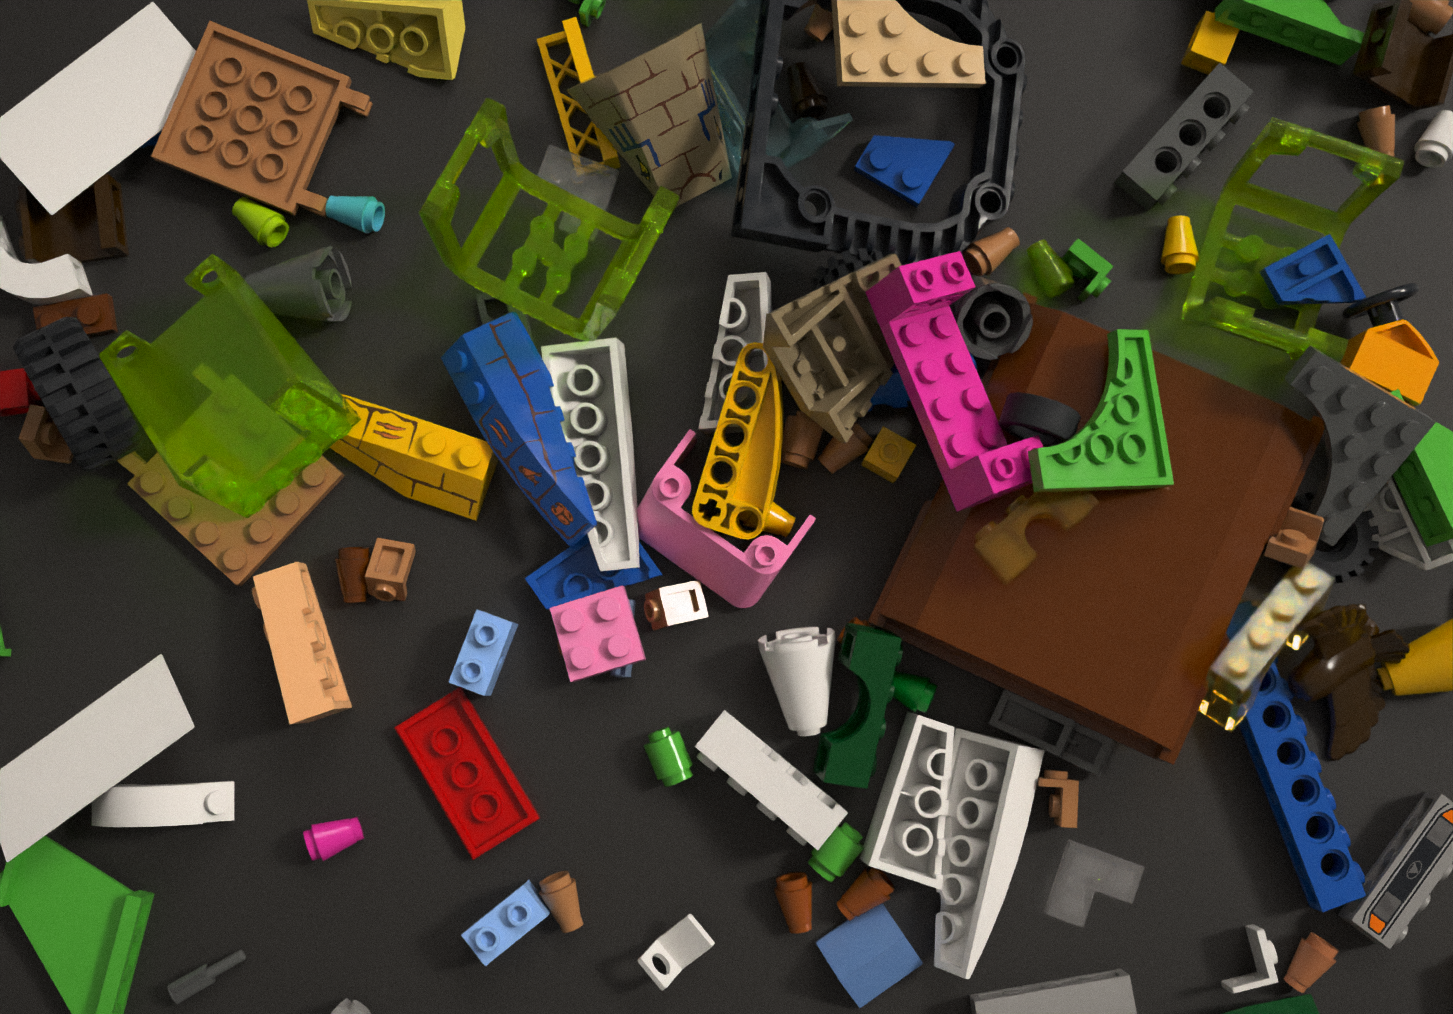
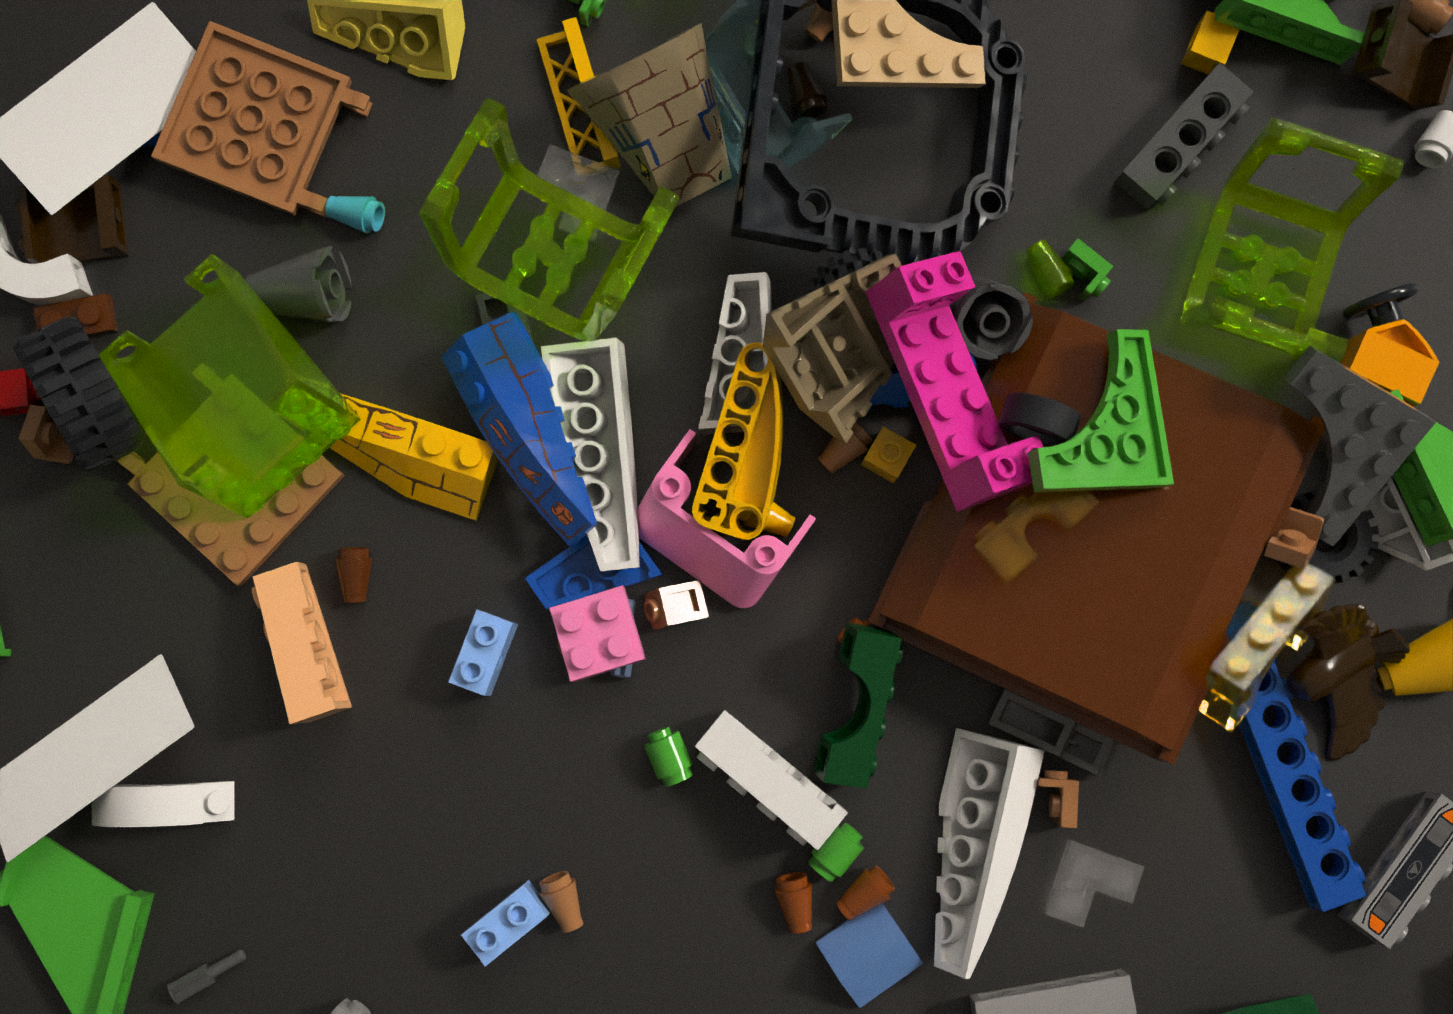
(261, 222): lime cone -> none
(332, 837): dark pink cone -> none
(389, 569): medium nougat bracket -> none
(467, 772): red tile -> none
(676, 949): white bracket -> none
(800, 440): medium nougat brick -> none
(801, 675): white cone -> none
(904, 164): blue wing -> none
(913, 691): green cone -> none
(913, 804): white wedge -> none
(987, 253): medium nougat cone -> none
(1179, 246): yellow cone -> none
(1264, 958): white bracket -> none
(1310, 962): nougat cone -> none
(1313, 276): blue wing -> none
(1378, 129): medium nougat cone -> none

